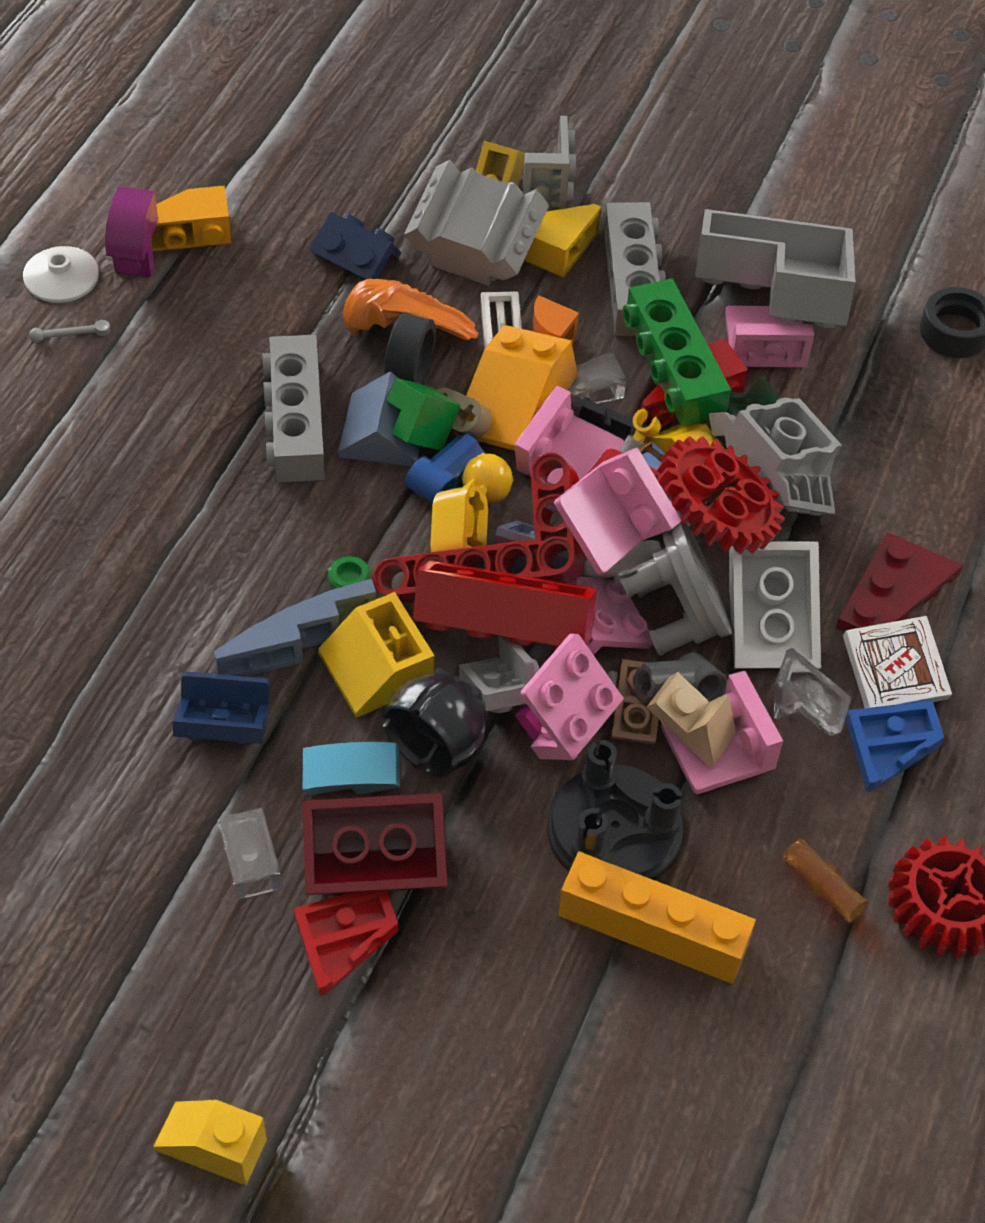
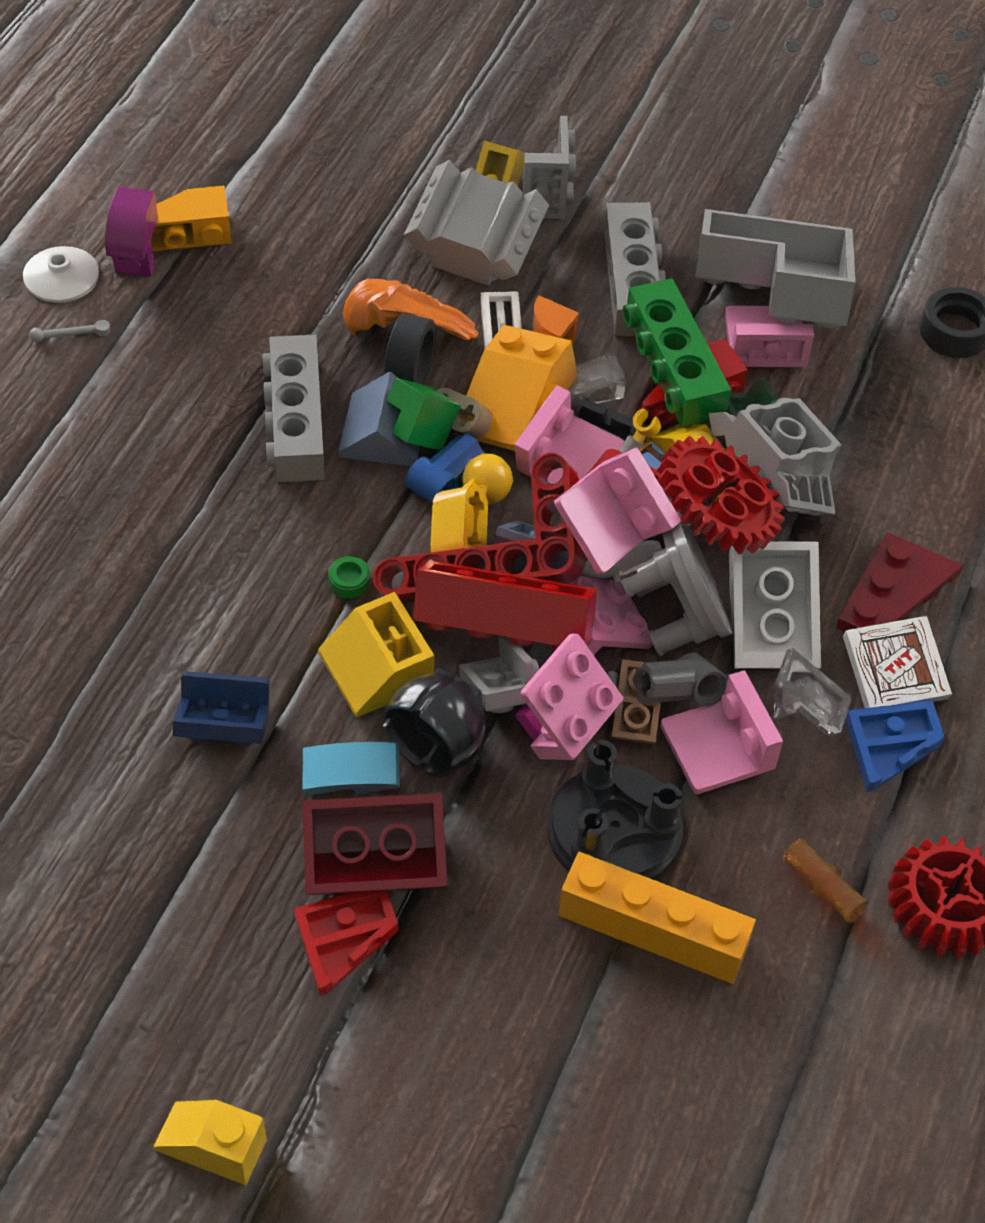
(250, 853): clear slope -> none
(281, 637): sand blue slope -> none
(354, 248): dark blue bracket -> none
(564, 238): yellow slope -> none
(697, 722): tan slope -> none

